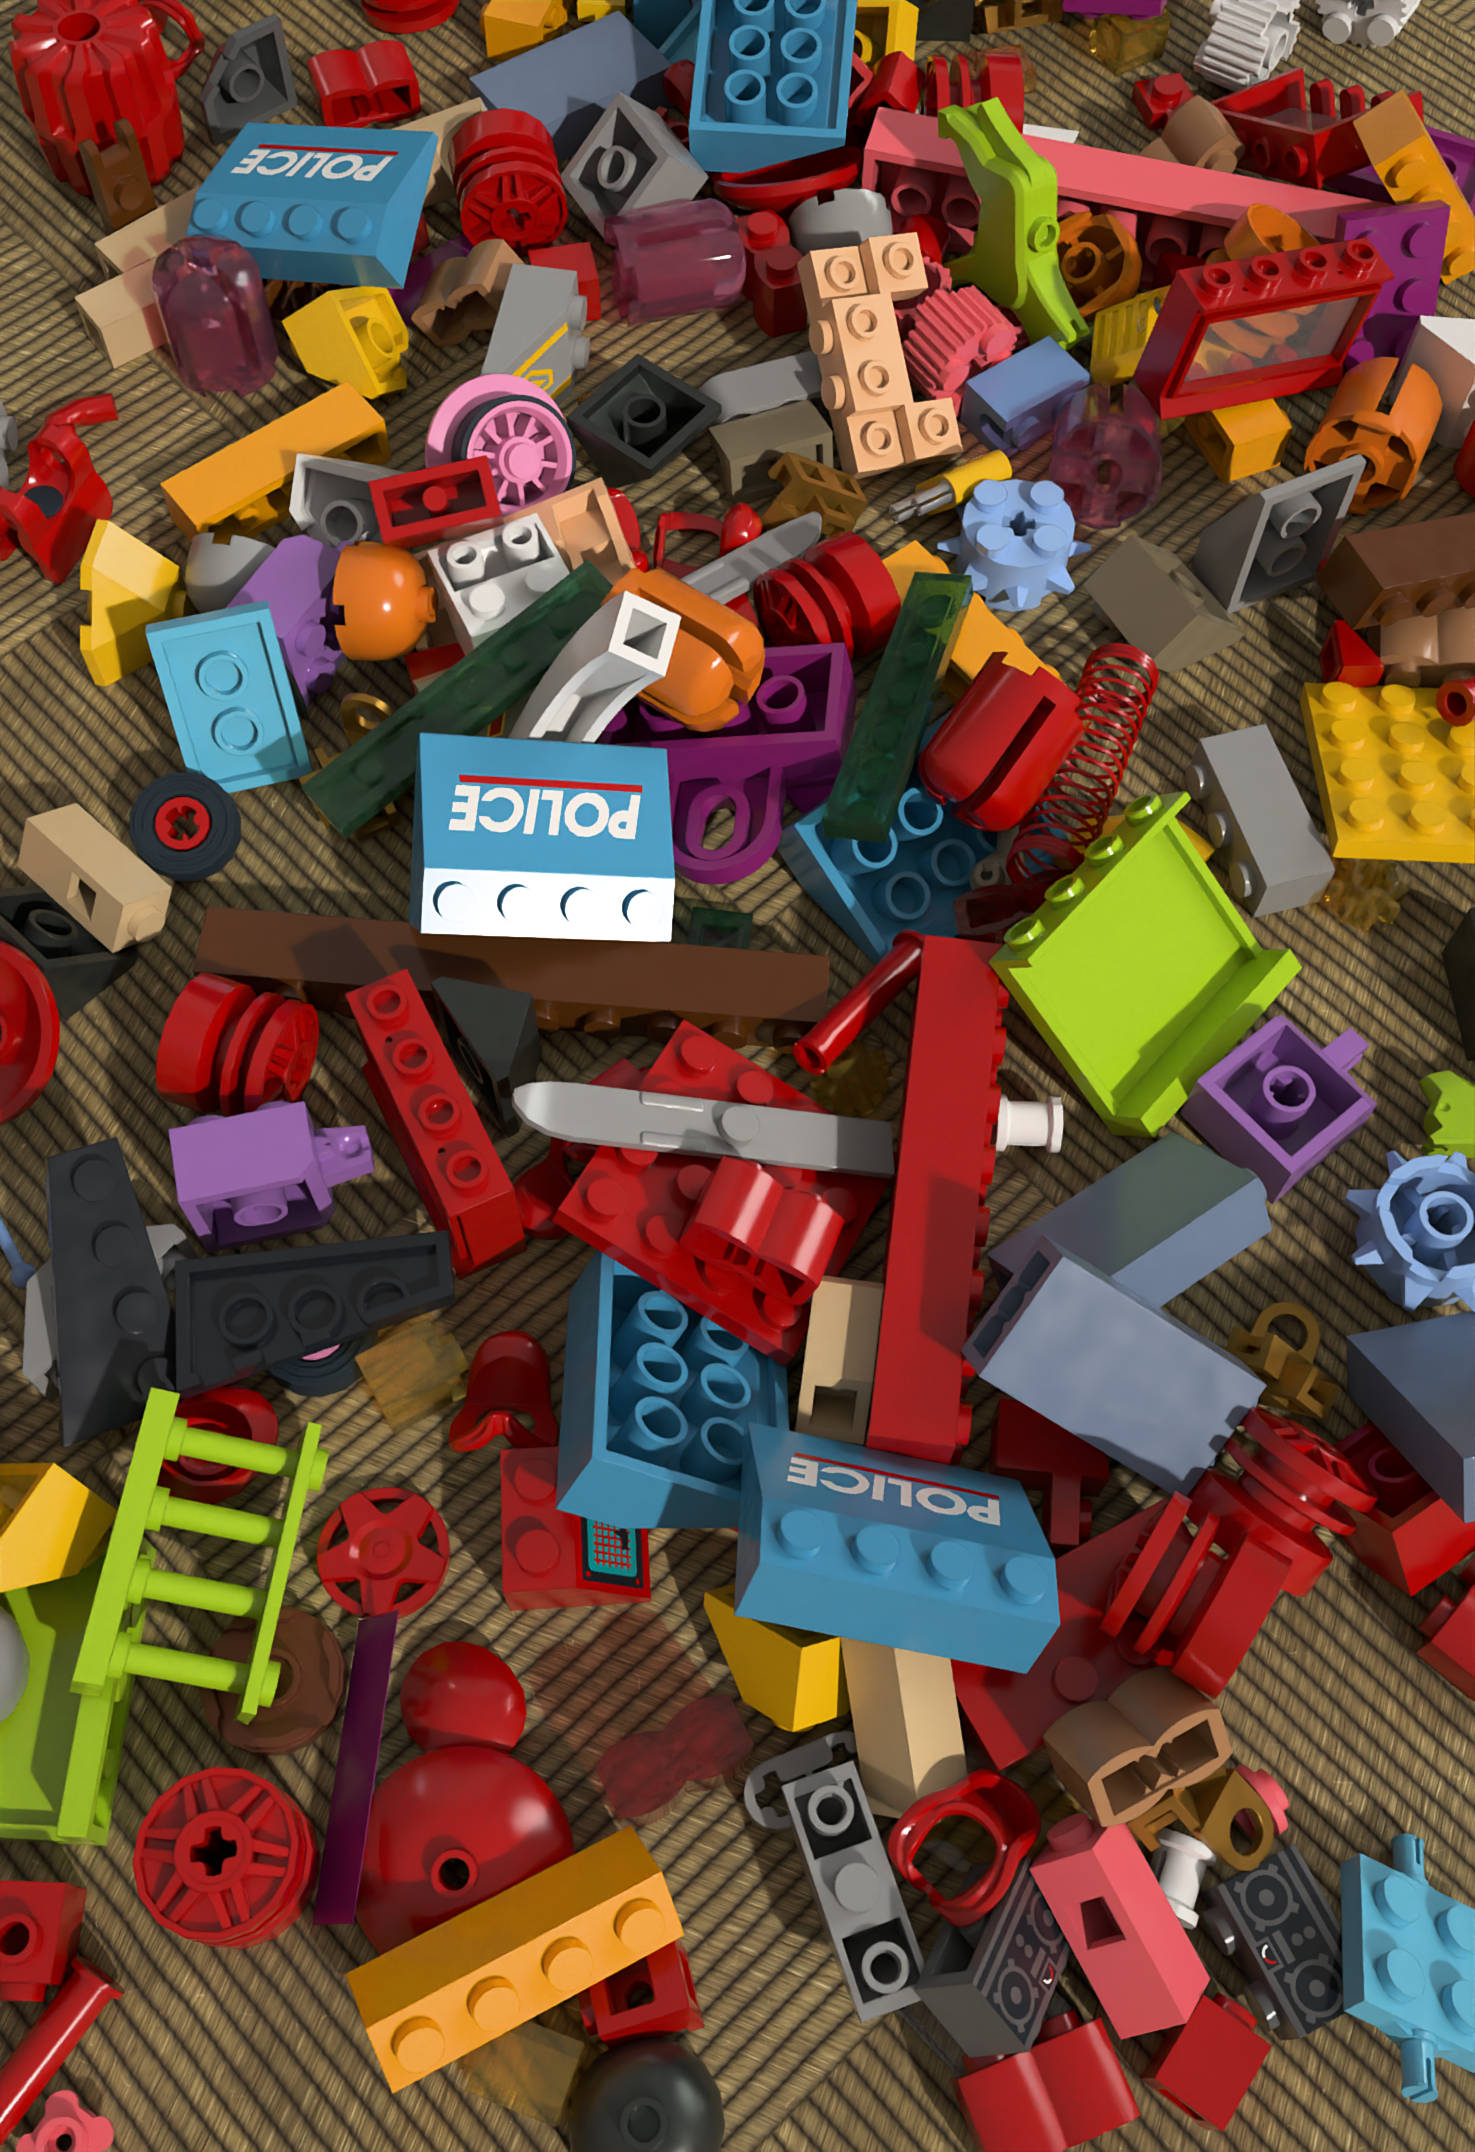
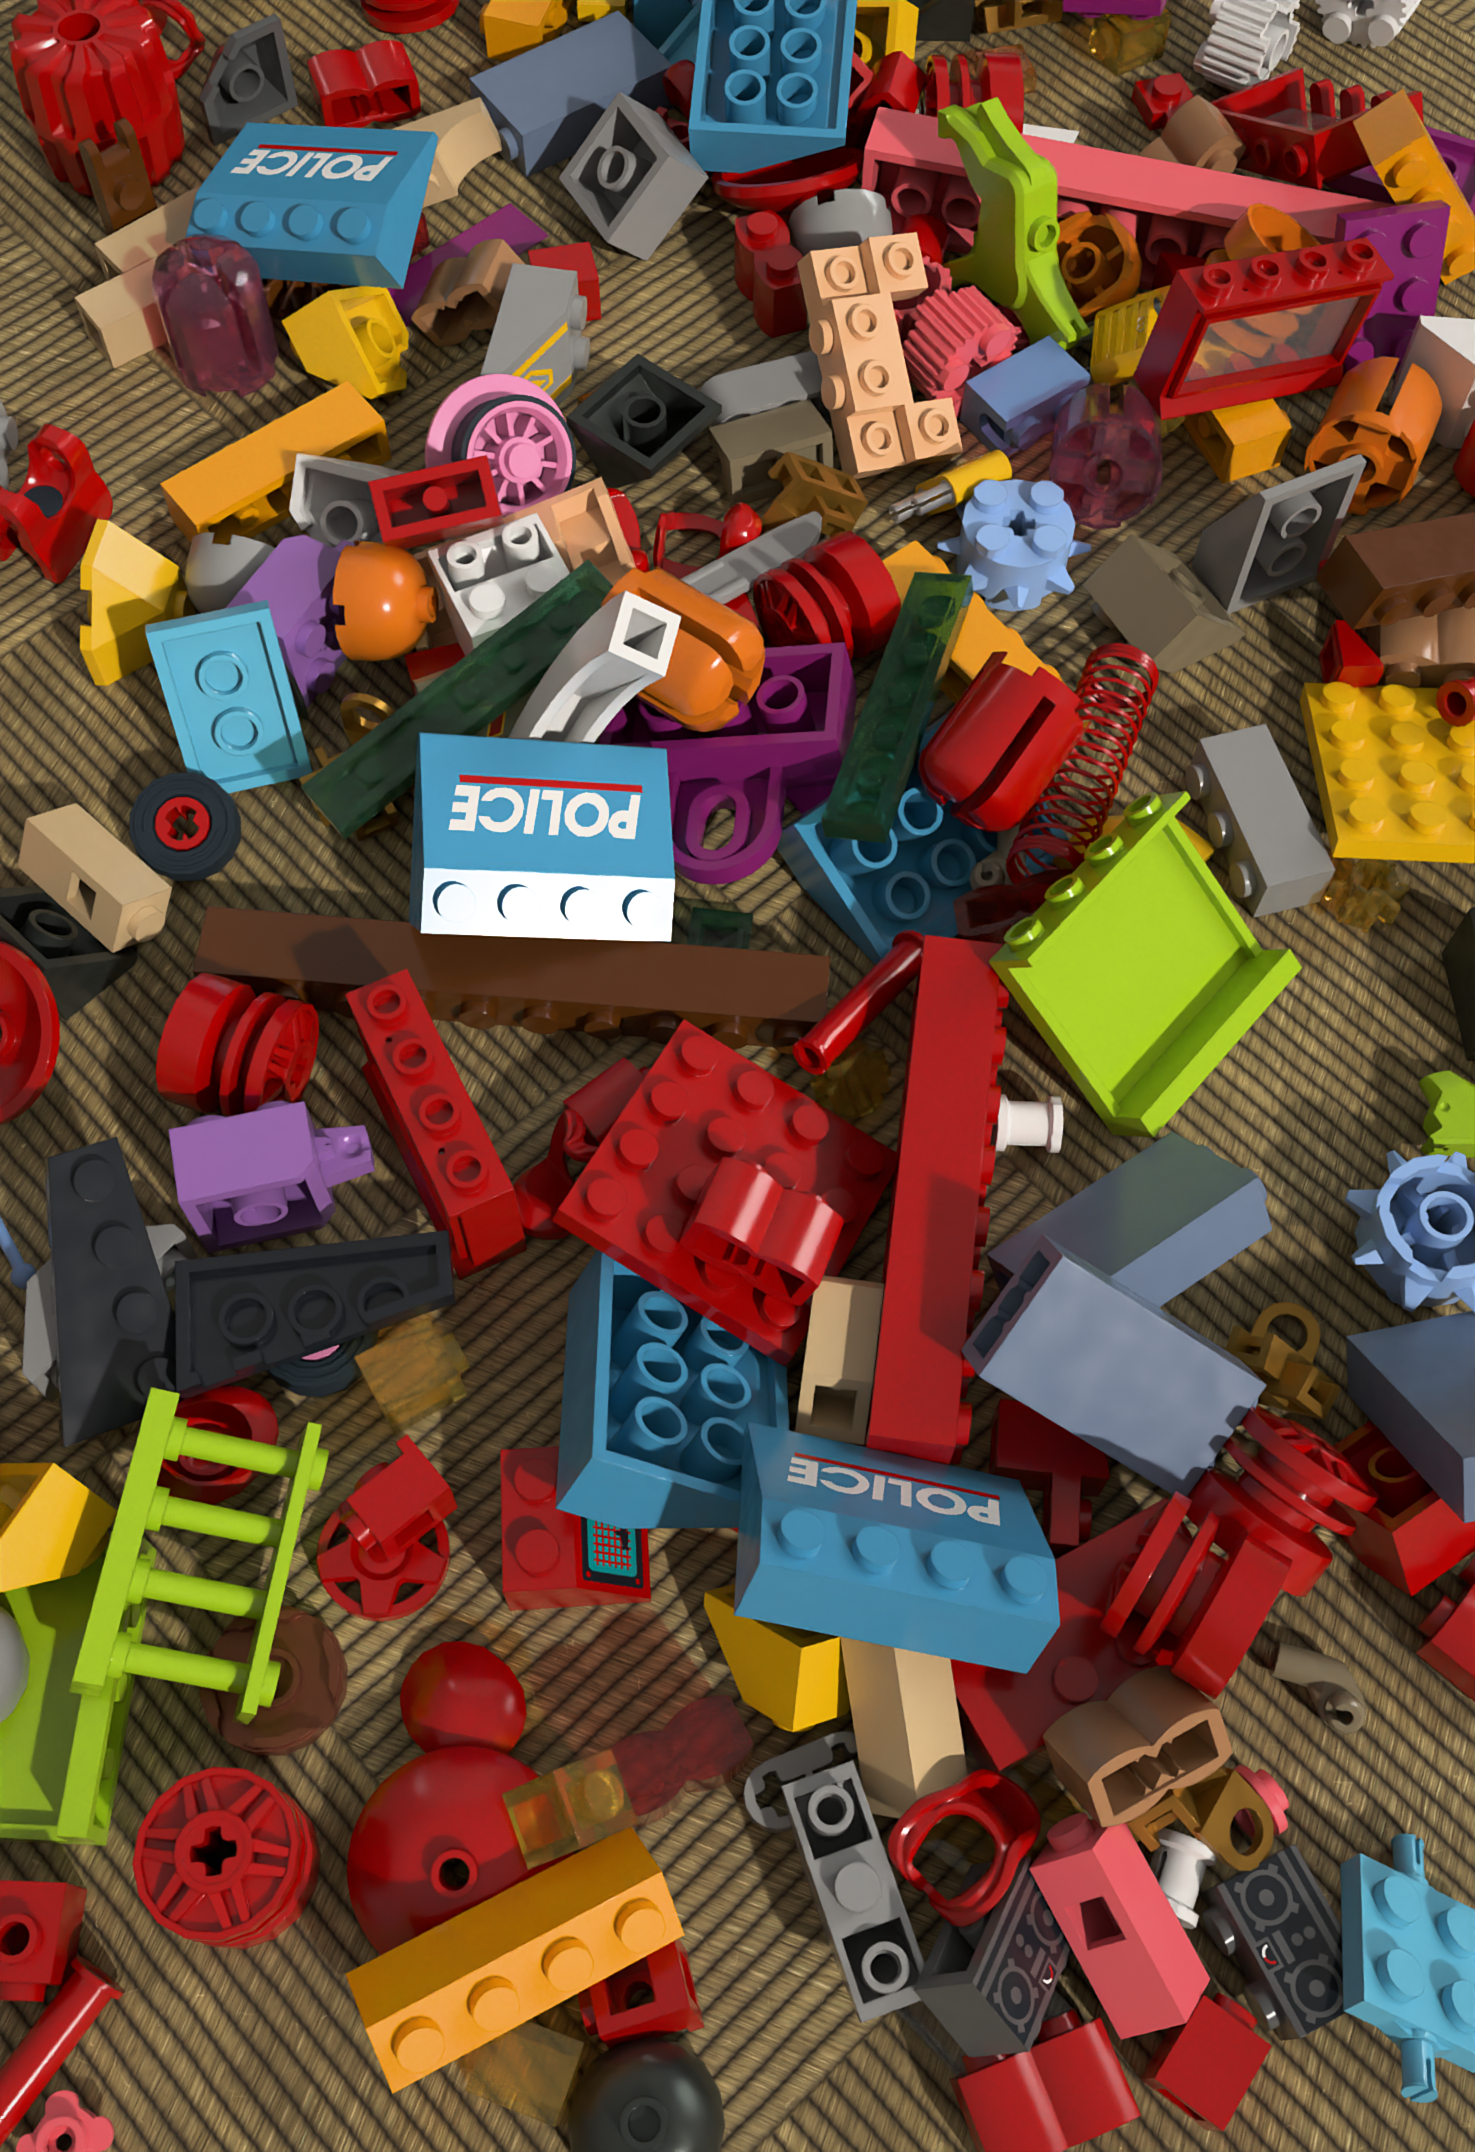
(84, 412): red arm -> none
(355, 1771): magenta sticker -> none
(398, 1502): none -> red brick
(493, 1040): pearl dark grey slope -> none
(507, 180): red wheel -> none
(513, 1375): red piece -> none
(569, 1808): none -> clear yellow brick
(675, 261): clear pink cylinder -> none
(706, 1128): light grey piece -> none
(1281, 1103): medium lavender hinge -> none
(1326, 1682): none -> dark tan arm

